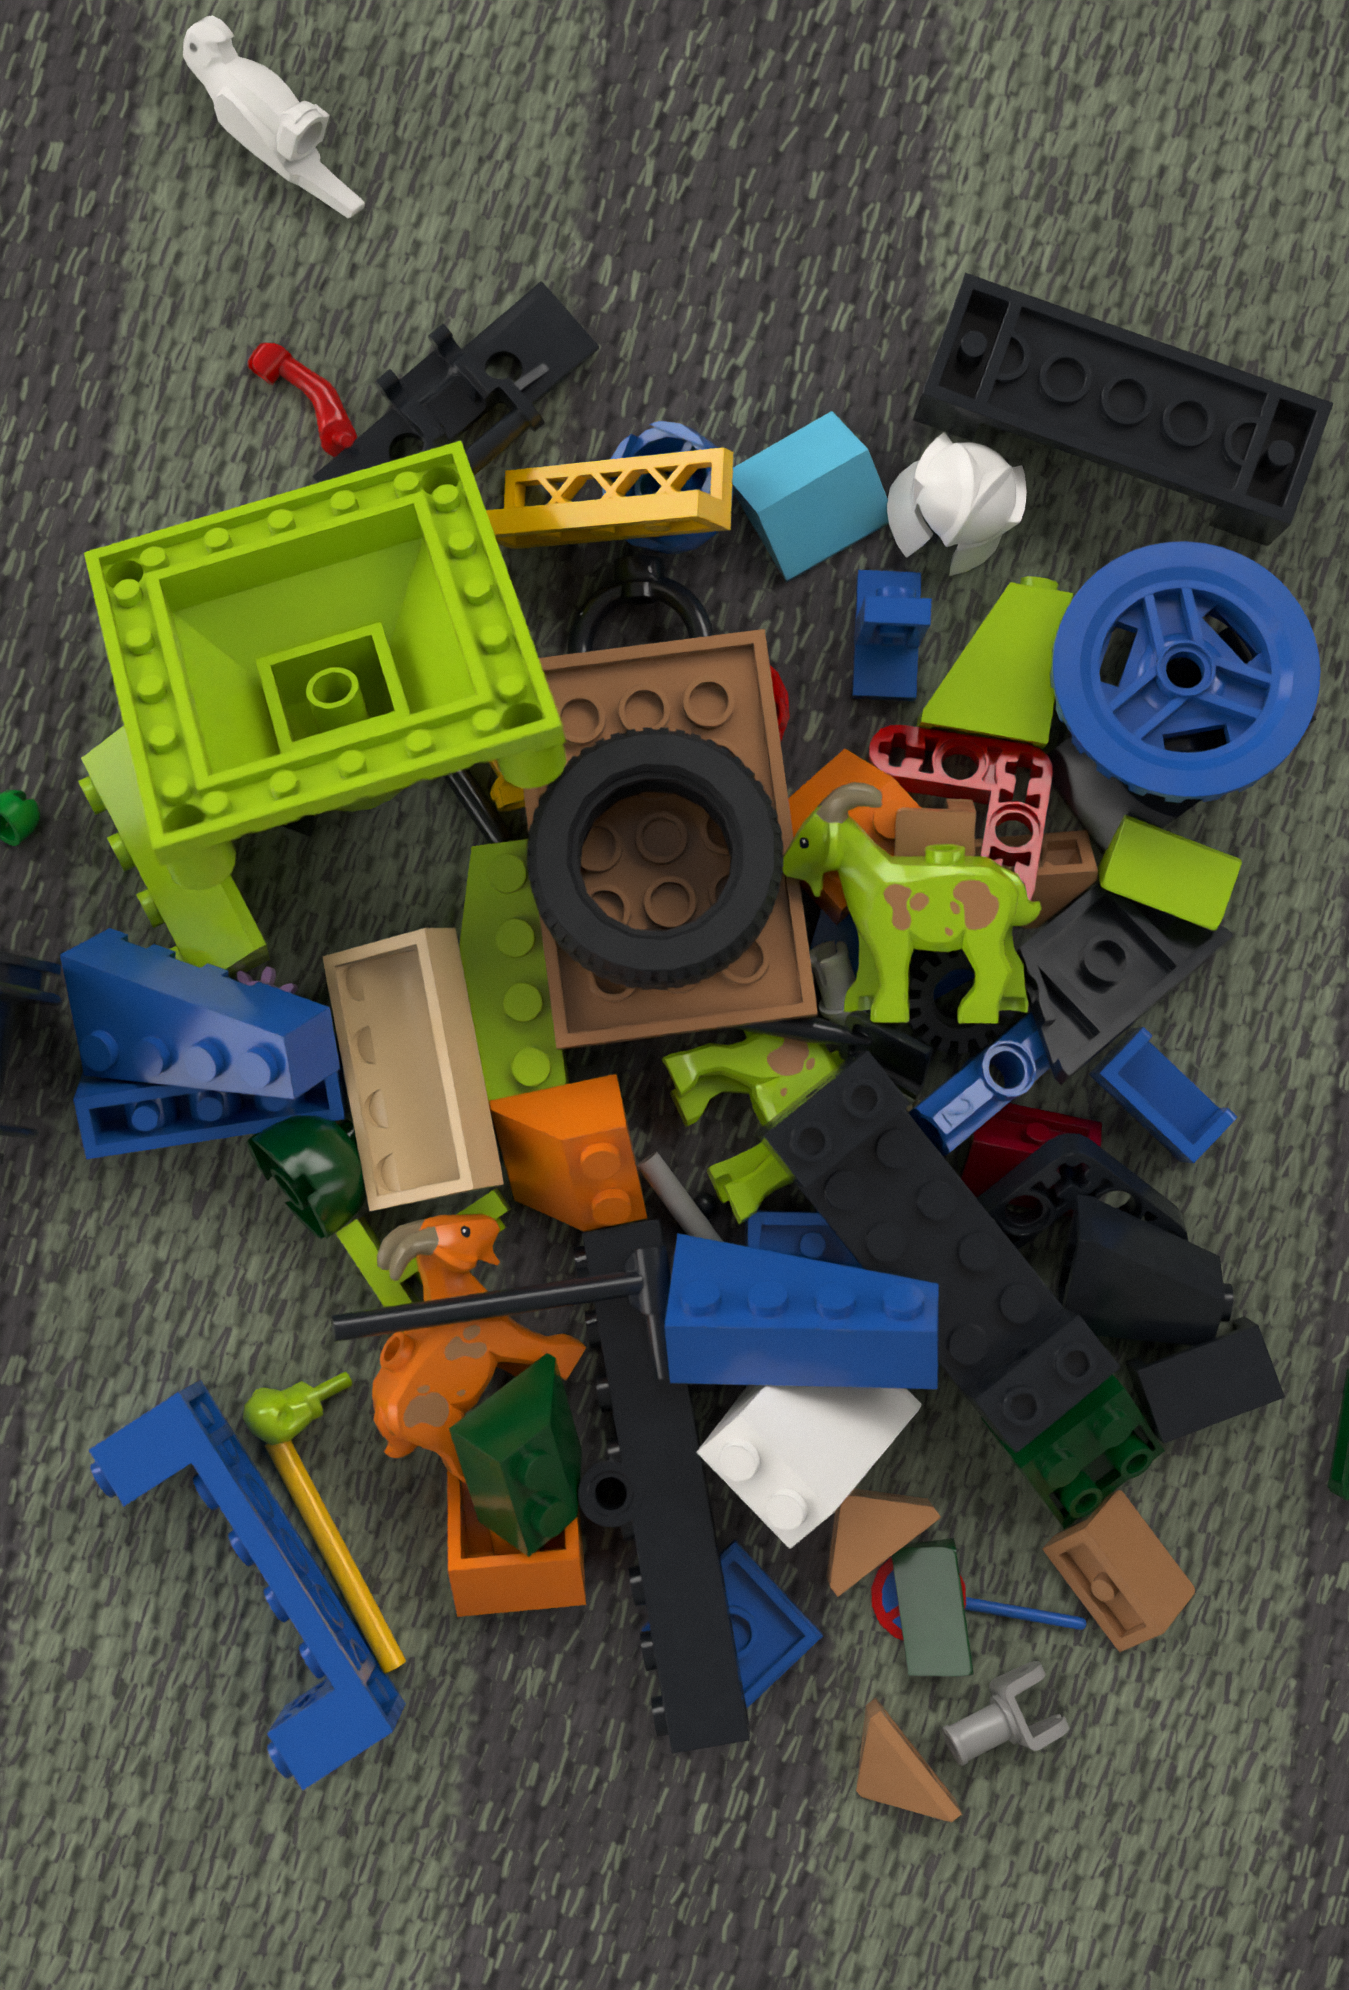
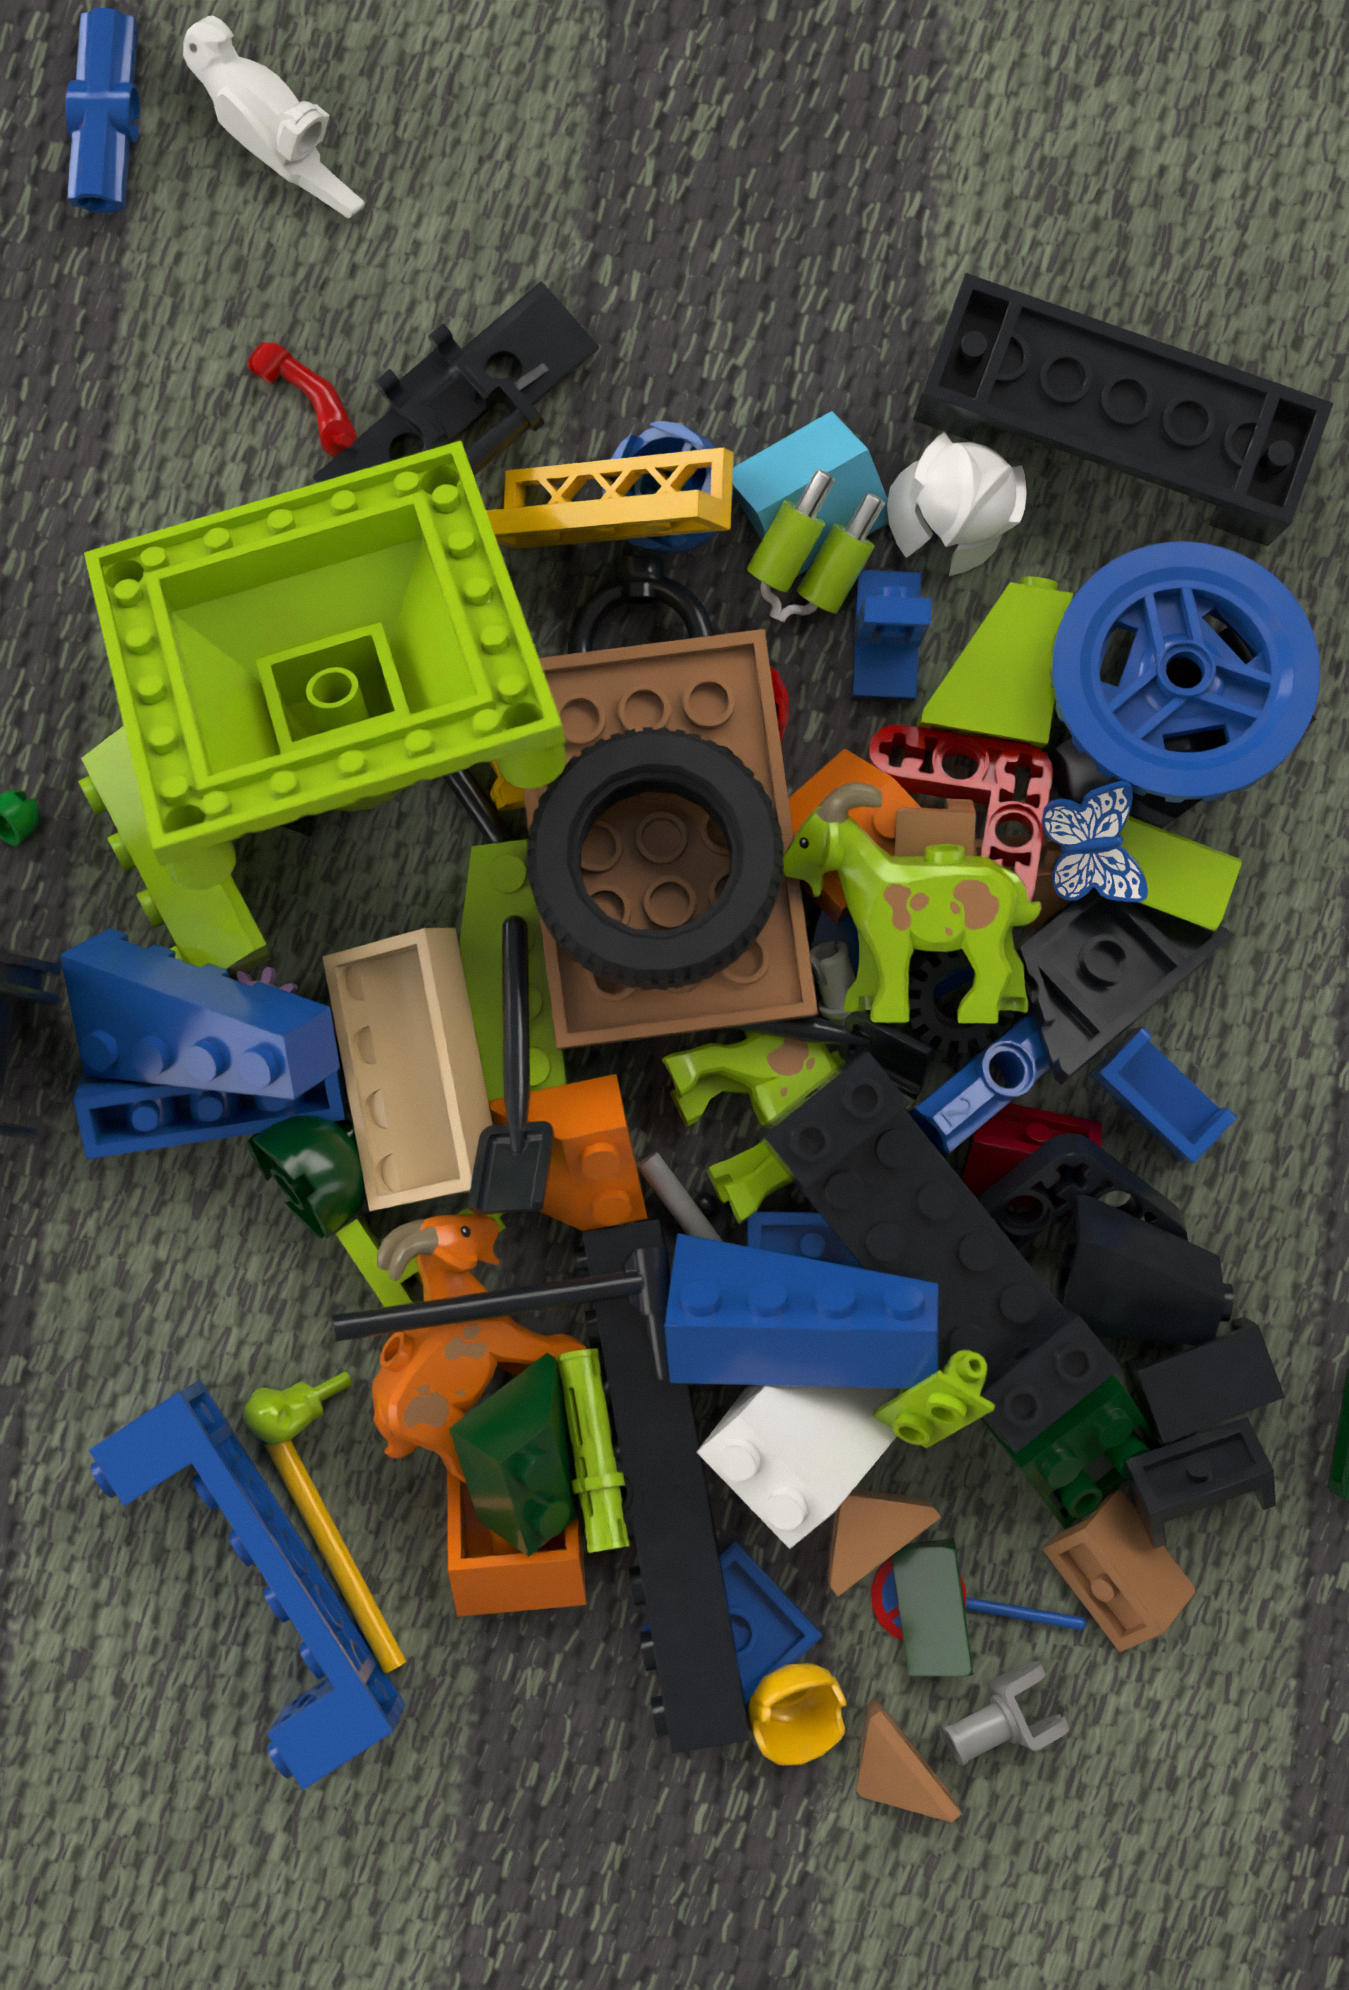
(102, 110): none -> blue piece
(514, 1156): none -> black piece
(594, 1459): none -> lime pin
(792, 539): none -> lime piece
(797, 1713): none -> yellow hair
(939, 1402): none -> lime hinge
(1093, 846): none -> blue animal
(1199, 1475): none -> black panel

